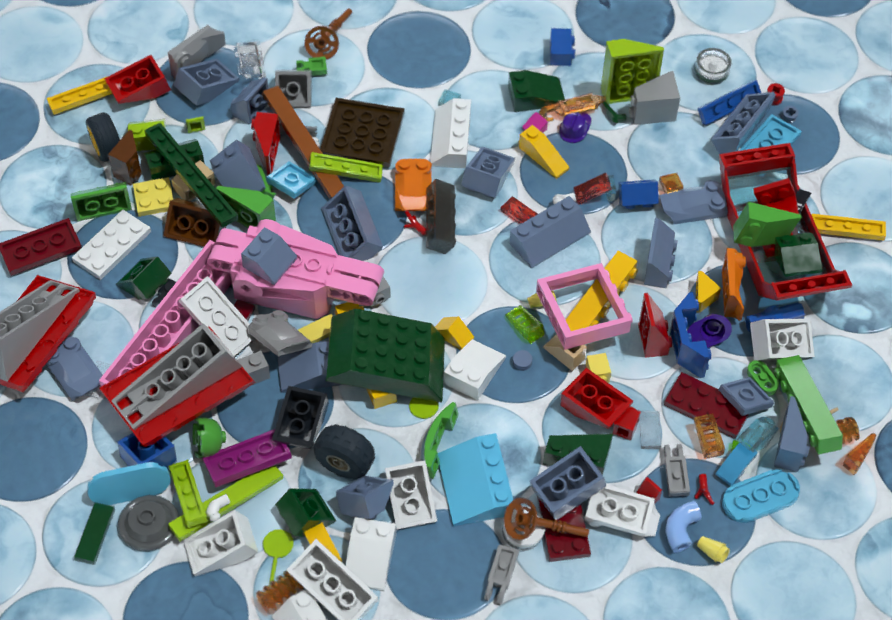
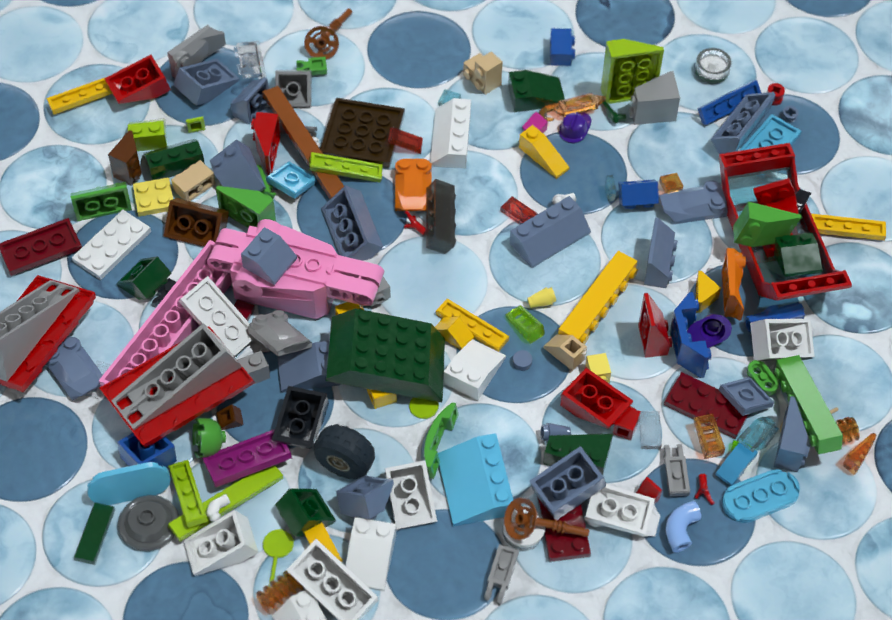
(102, 134): black wheel -> none
(191, 175): dark green plate -> none
(230, 417): none -> reddish brown slope
(317, 330): light yellow tile -> none
(405, 140): none -> clear red tile
(479, 328): none -> yellow tile
(484, 71): none -> tan brick
(487, 172): sand blue slope -> none
(553, 429): none -> sand blue cone
(592, 188): clear red tile -> none
(592, 333): bright pink window -> none
(715, 550): light yellow cone -> none

